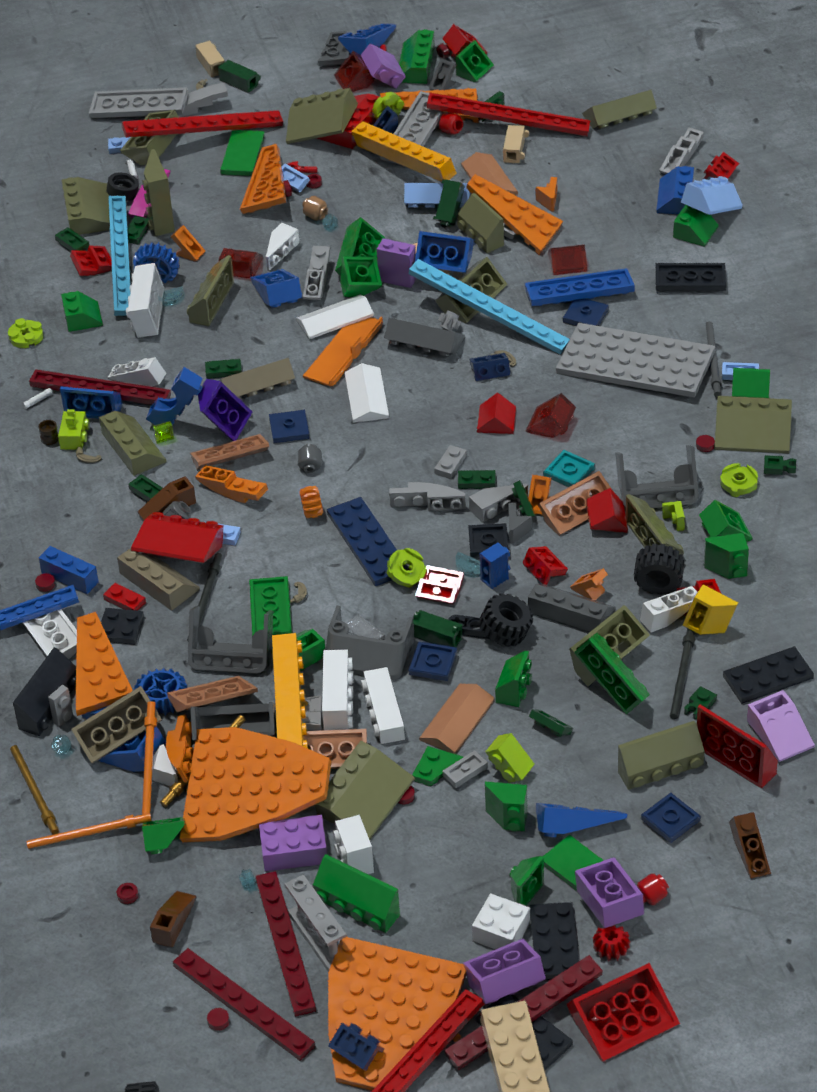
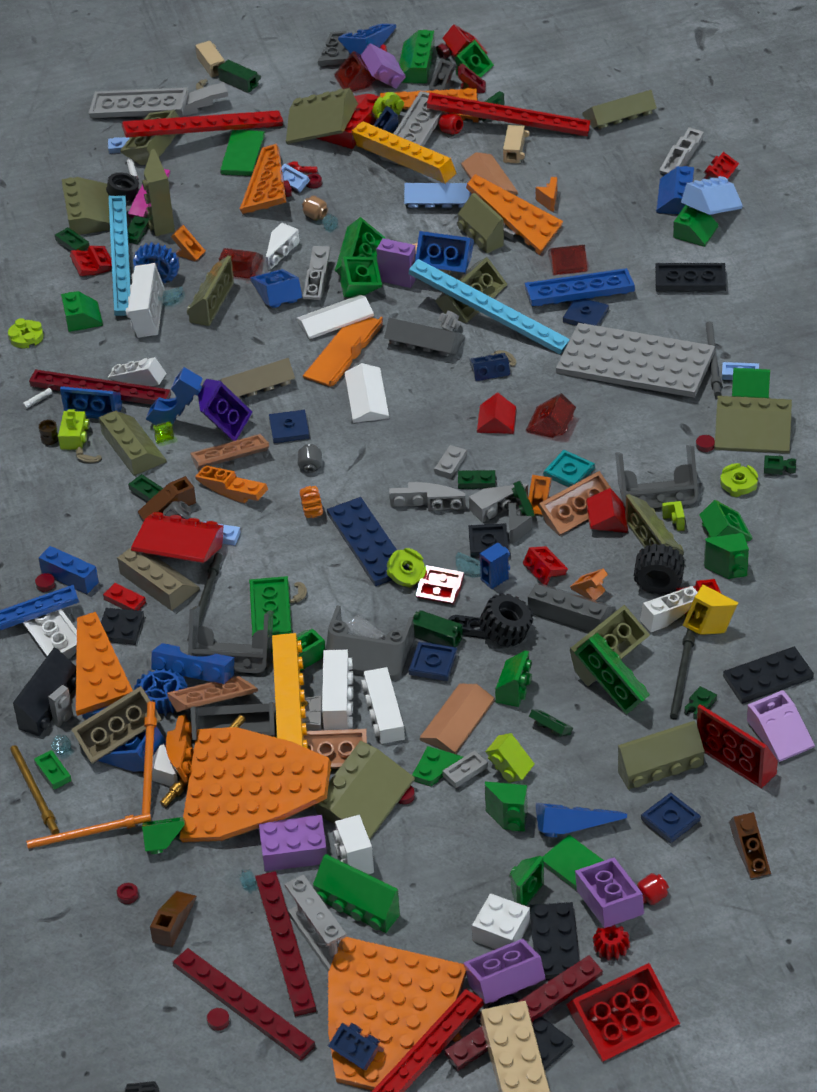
(52, 769): none -> green plate
(210, 668): none -> blue arch
(222, 368): dark green plate -> none
(449, 202): dark green brick -> none
(470, 79): none -> dark red slope

